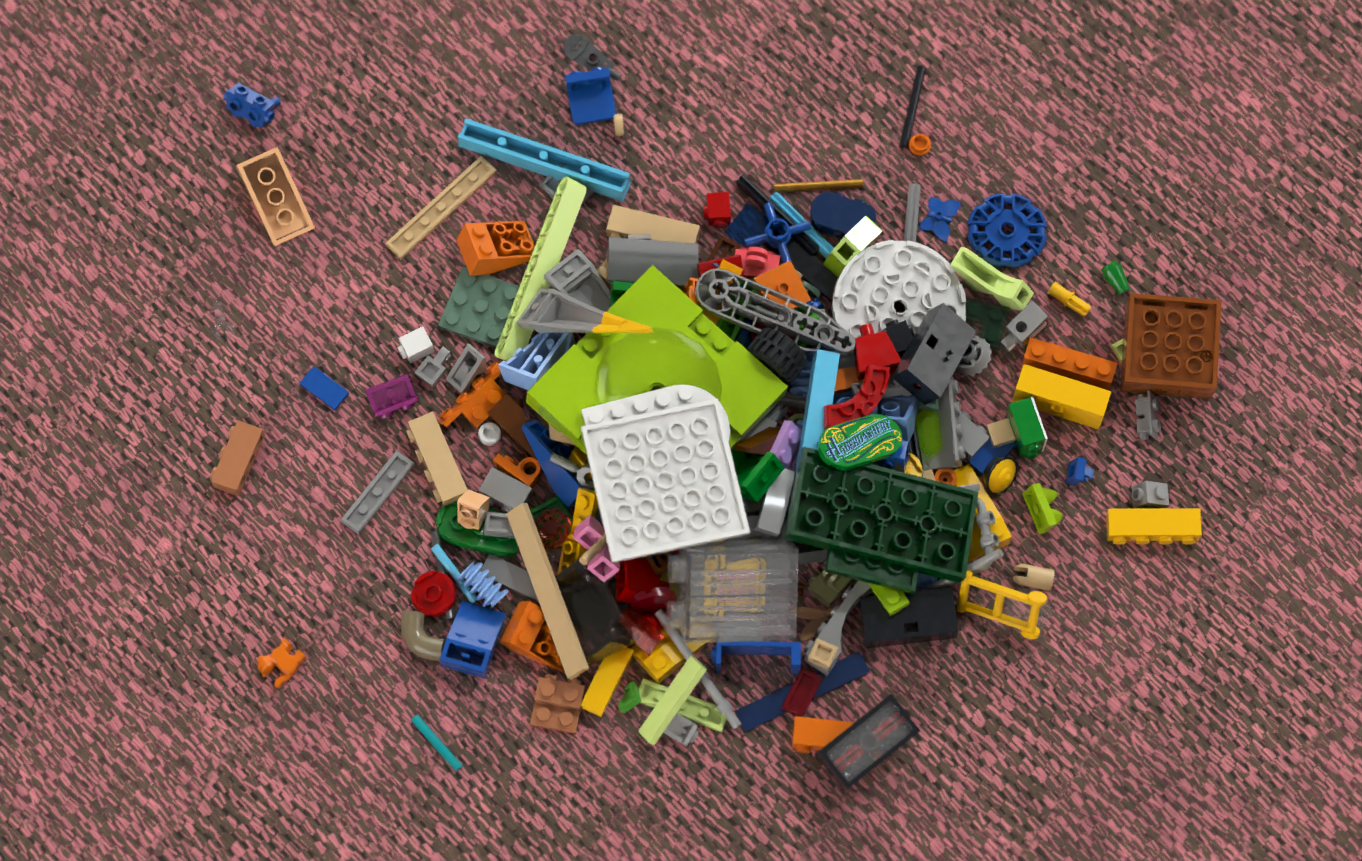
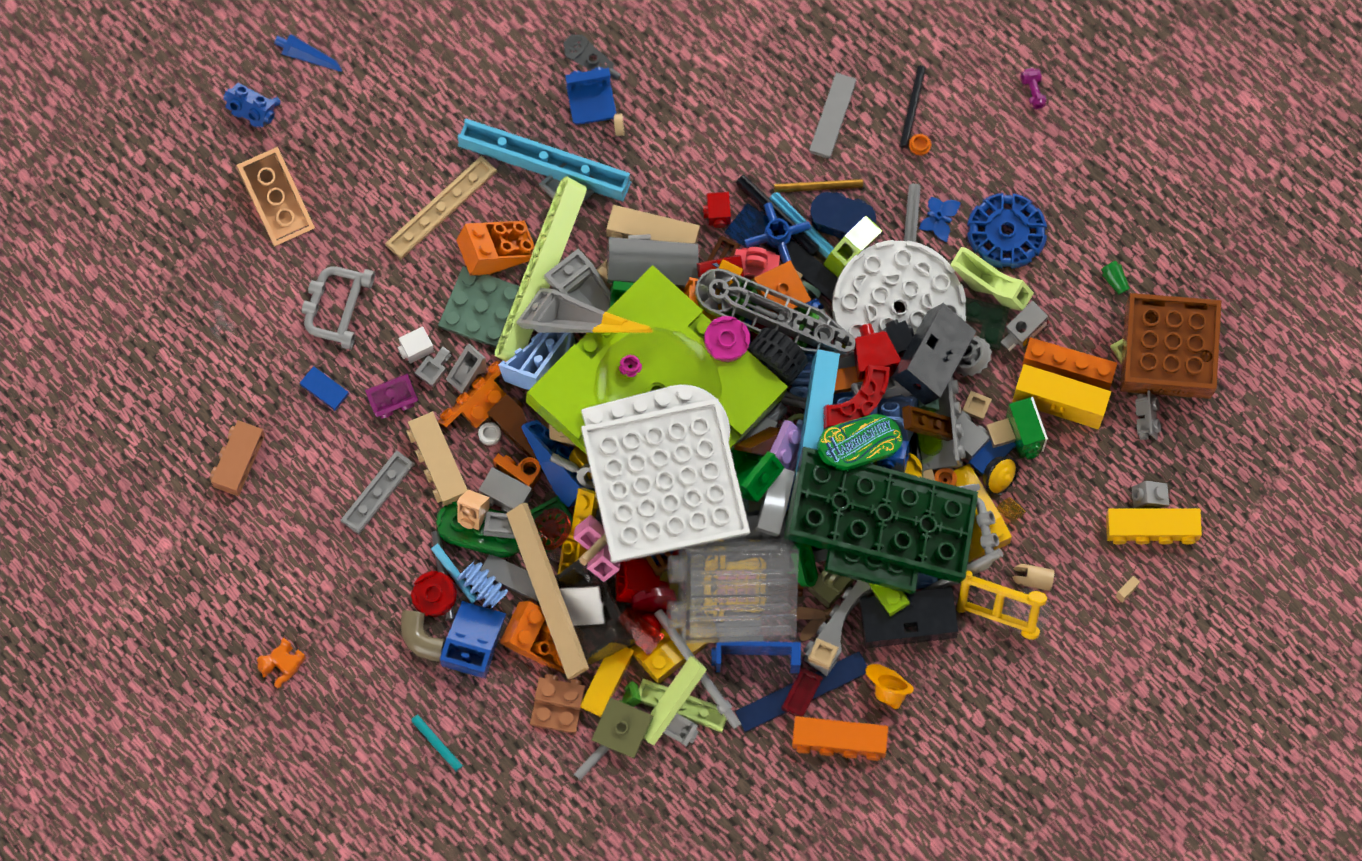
(300, 50): none -> blue bar
(317, 289): none -> light grey bar
(584, 605): none -> white piece
(590, 762): none -> light grey bar
(622, 728): none -> olive plate
(630, 360): none -> dark pink plate
(726, 339): none -> dark pink tile
(806, 566): none -> green plate
(833, 115): none -> light grey tile
(867, 742): clear brick -> none
(889, 685): none -> light orange piece
(927, 423): none -> reddish brown tile
(977, 405): none -> tan tile
(1011, 508): none -> clear yellow tile
(1032, 78): none -> magenta bar
(1038, 503): lime tile -> none
(1069, 299): yellow axle -> none
(1078, 471): blue tile -> none
(1127, 589): none -> tan tile

